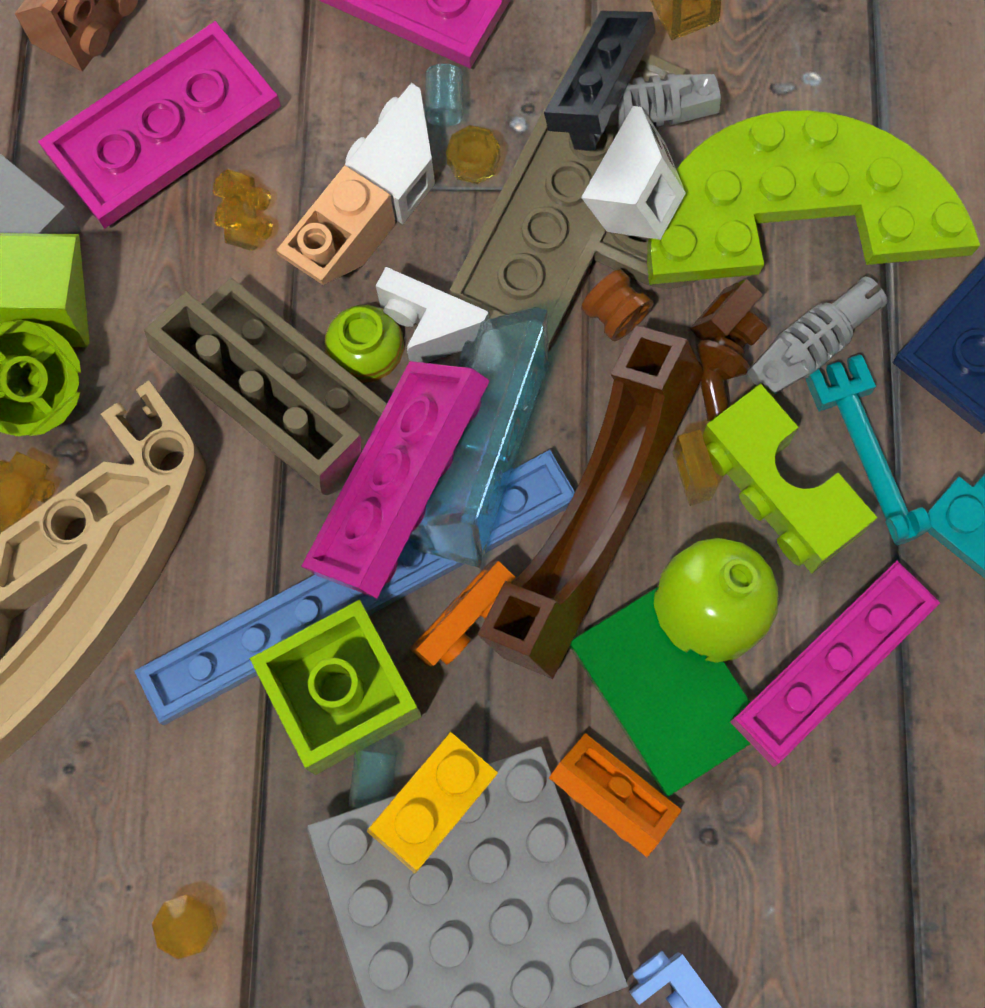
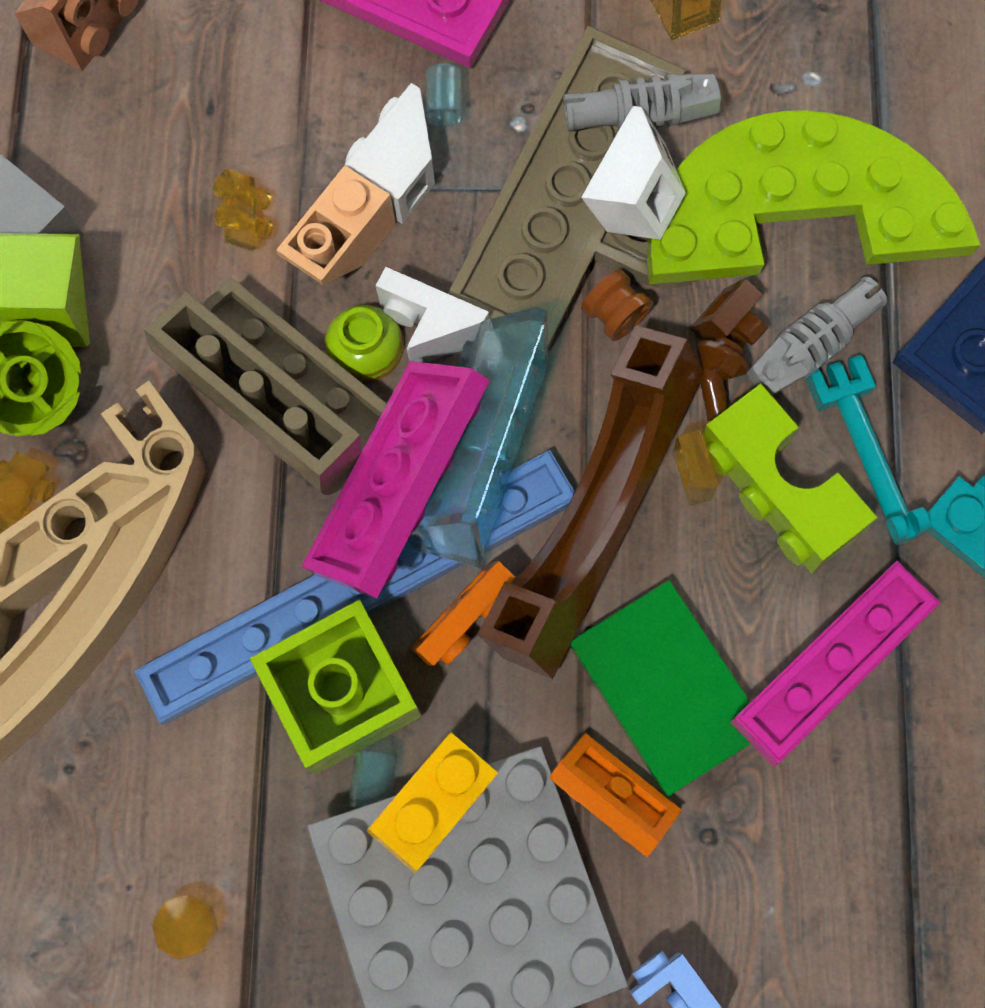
(159, 124): dark pink plate -> none
(473, 154): clear yellow tile -> none
(599, 76): black hinge -> none
(717, 599): lime cylinder -> none

